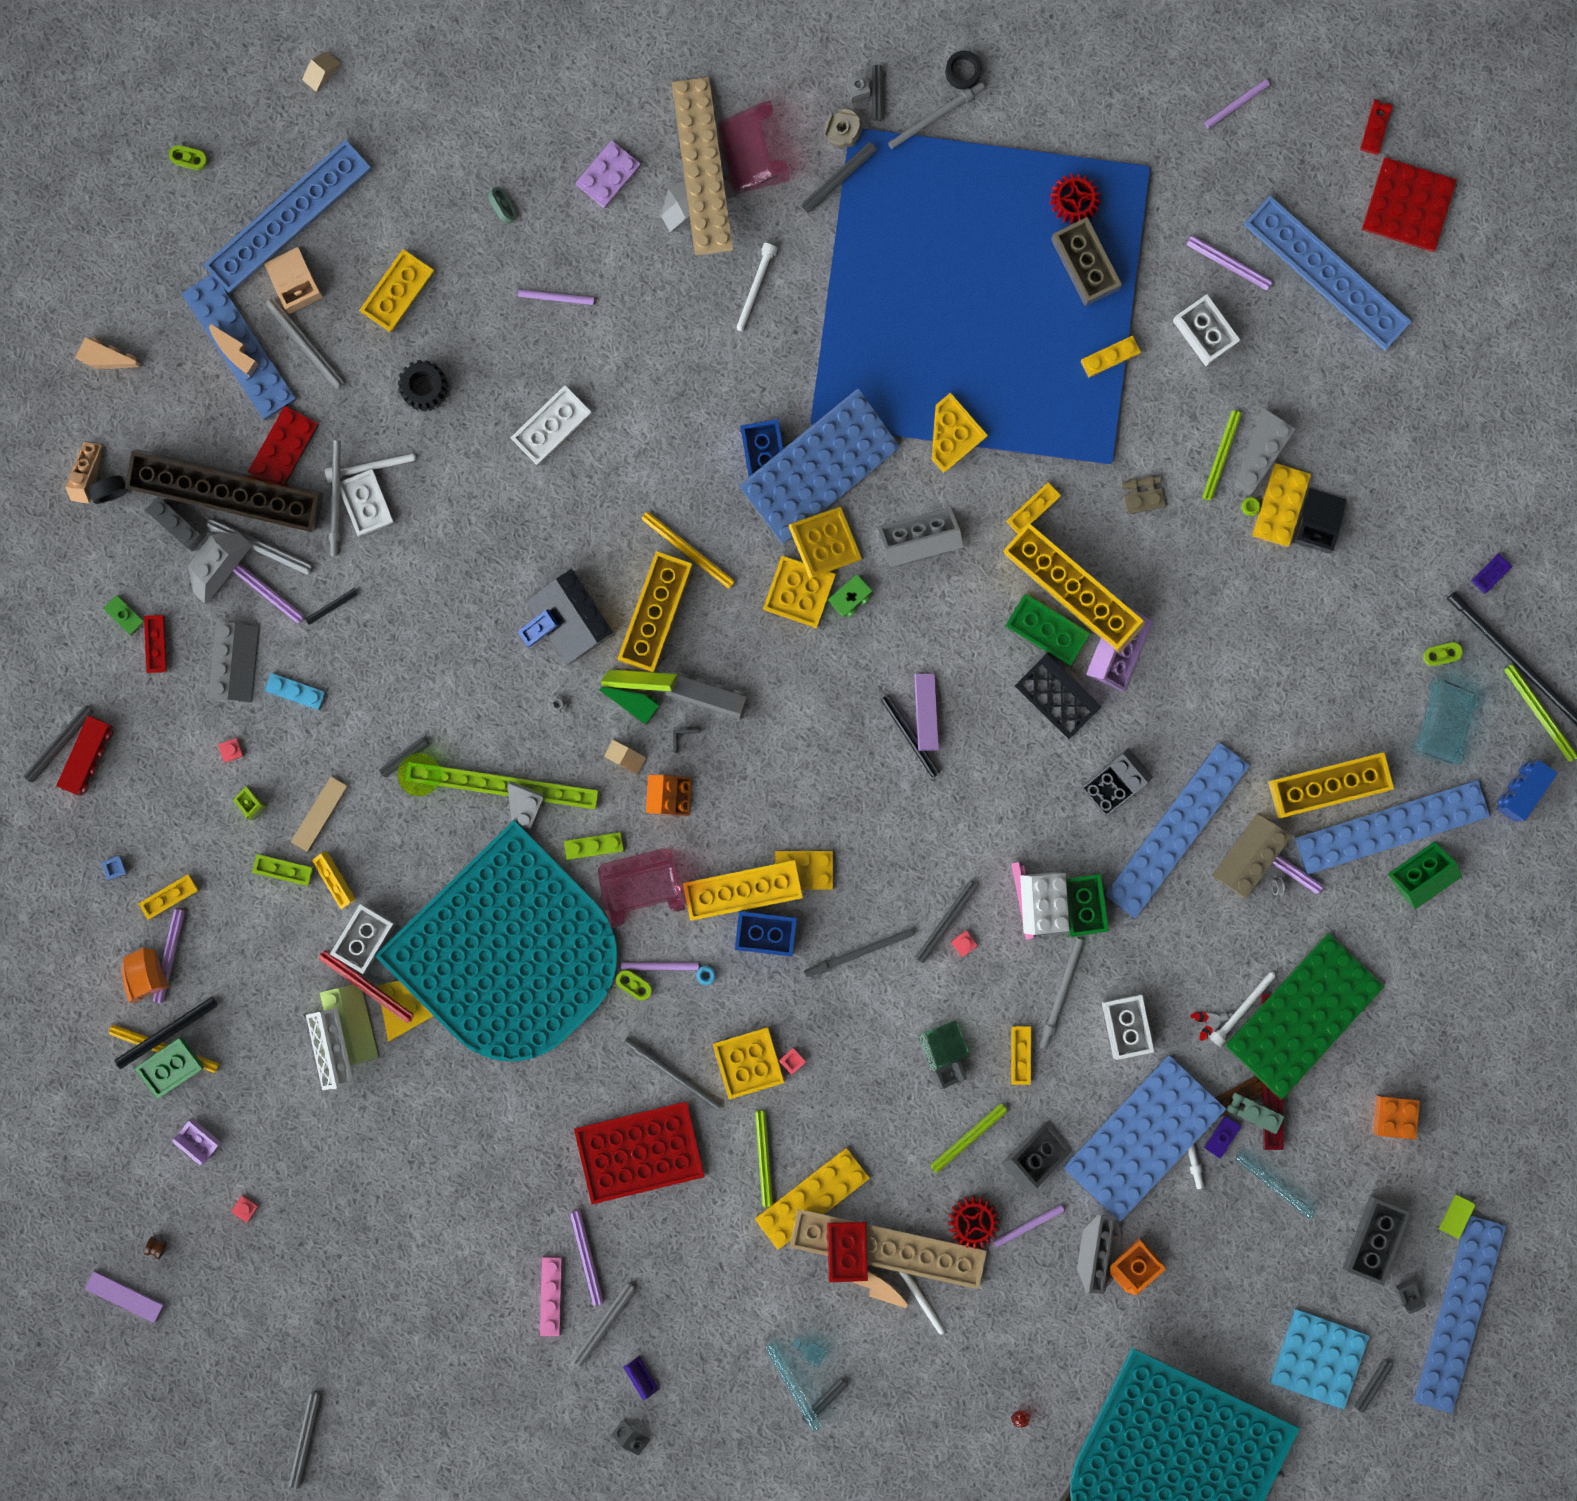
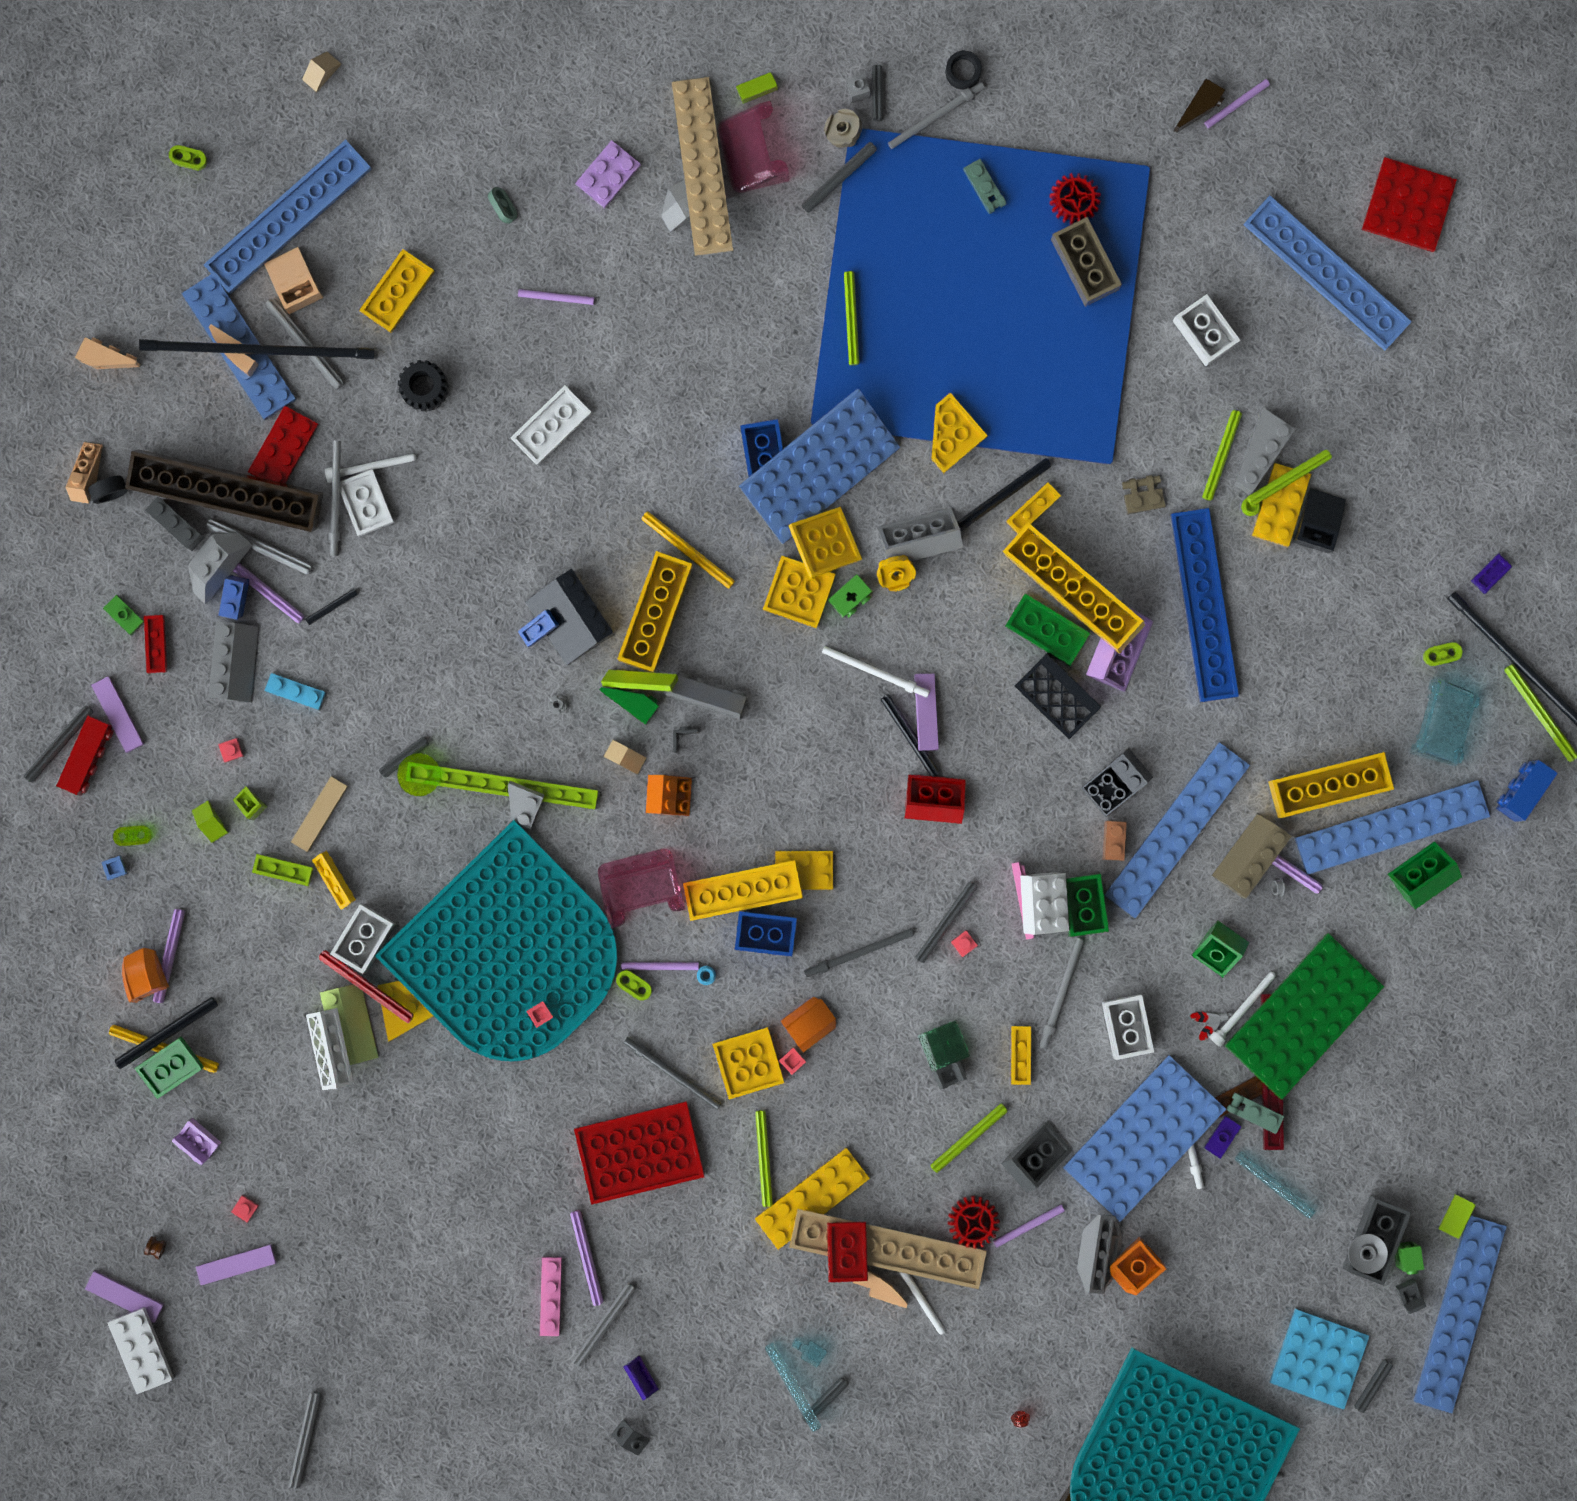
(117, 714): none -> lavender tile
(132, 835): none -> clear neon green plate
(140, 1350): none -> white plate
(155, 345): none -> black piece
(168, 897): yellow plate -> none
(209, 822): none -> lime slope
(234, 597): none -> blue brick
(236, 1264): none -> lavender tile
(539, 1014): none -> coral plate
(593, 846): lime plate -> none
(757, 88): none -> lime slope
(768, 251): white piece -> none
(809, 1023): none -> orange slope
(851, 317): none -> lime axle
(893, 564): none -> yellow plate
(909, 686): none -> white bar
(935, 799): none -> red slope
(984, 186): none -> sand green plate
(1003, 494): none -> black axle
(1110, 356): yellow plate -> none
(1114, 841): none -> nougat brick
(1204, 102): none -> dark brown slope
(1204, 605): none -> blue plate
(1220, 949): none -> green slope
(1229, 262): lavender axle -> none
(1289, 477): none -> lime axle
(1375, 127): red plate -> none
(1377, 1253): none -> light grey dish
(1396, 1117): orange brick -> none
(1409, 1257): none -> bright green brick

